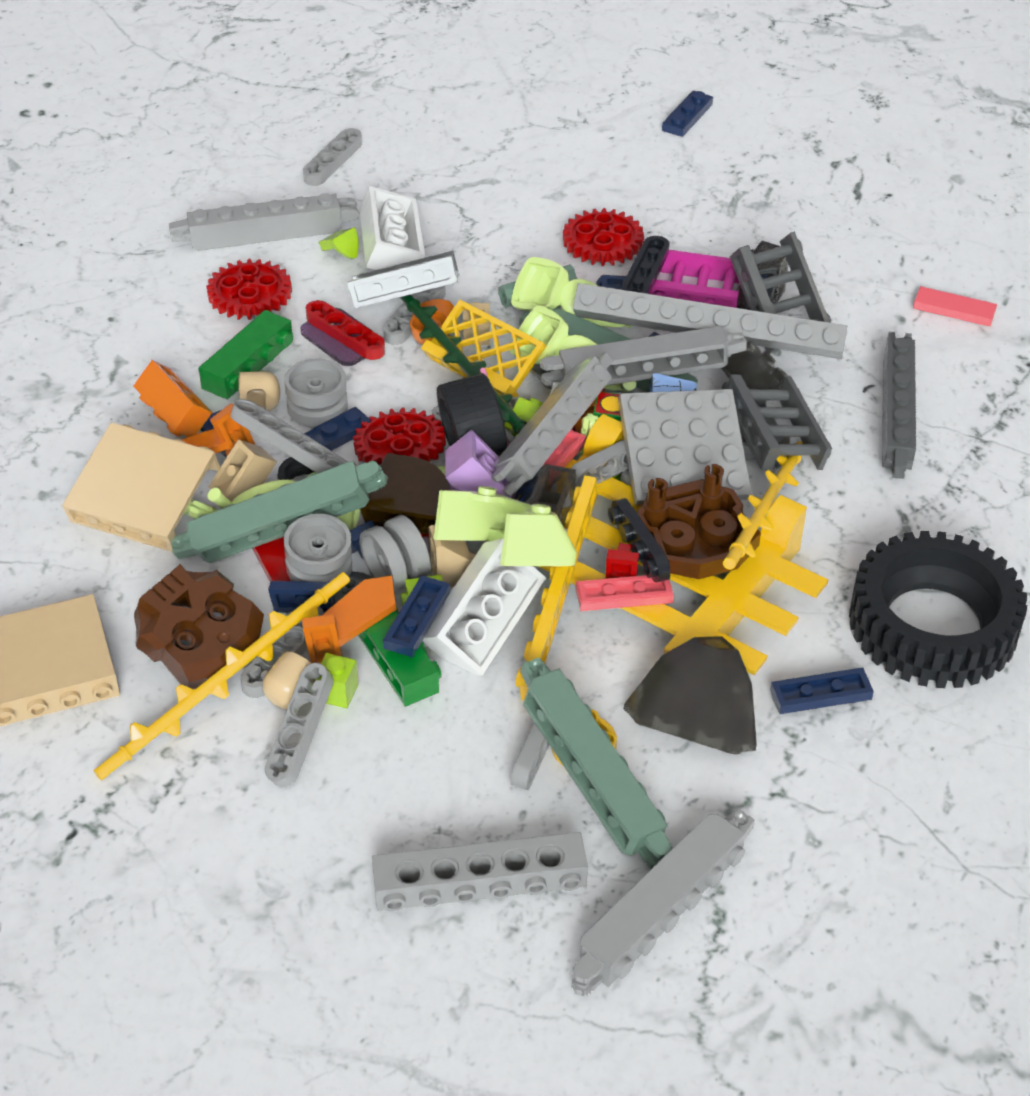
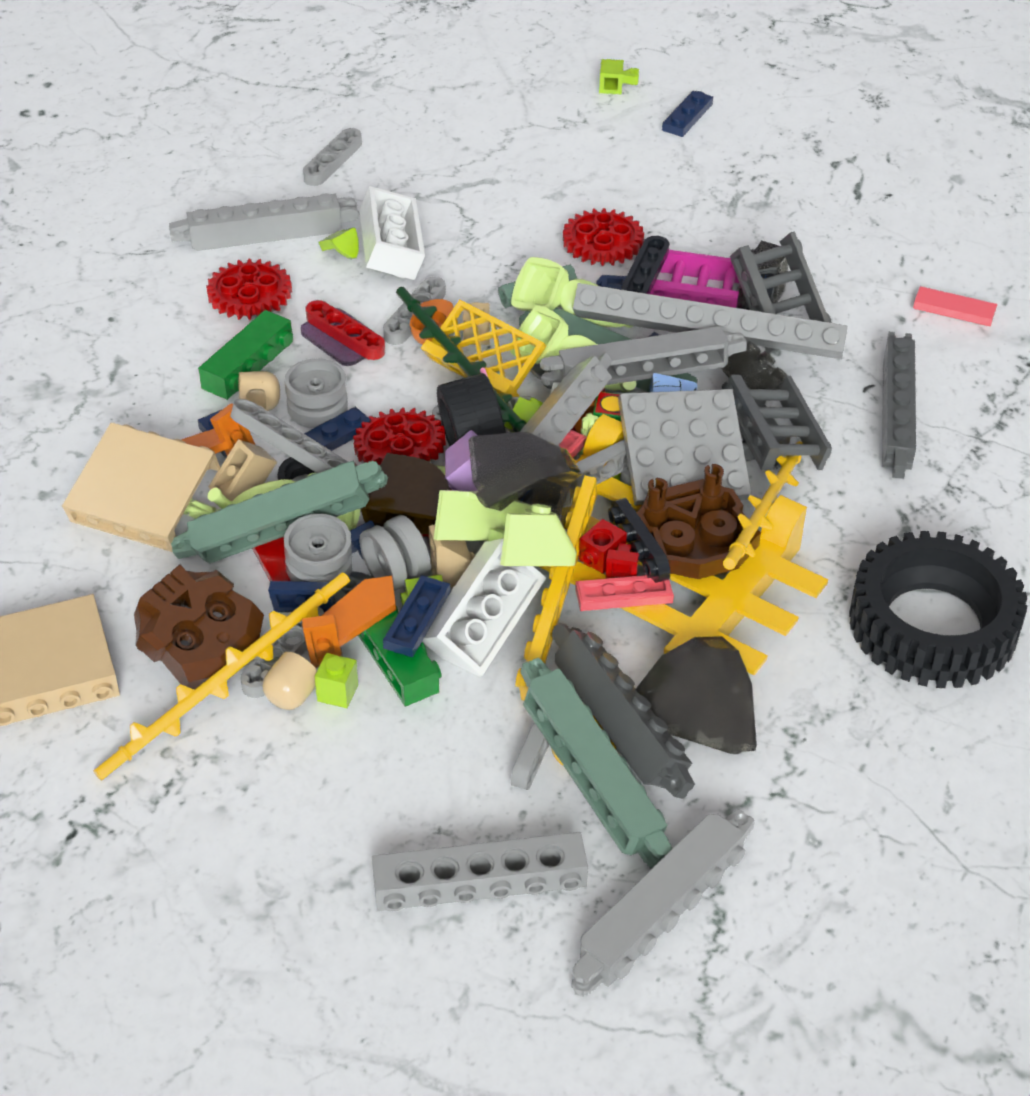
(171, 400): orange brick -> none
(294, 723): light grey beam -> none
(403, 279): fence -> none
(514, 463): none -> clear smoke brick
(597, 541): none -> red brick
(613, 76): none -> lime brick
(622, 711): none -> dark grey hinge
(821, 690): dark blue plate -> none

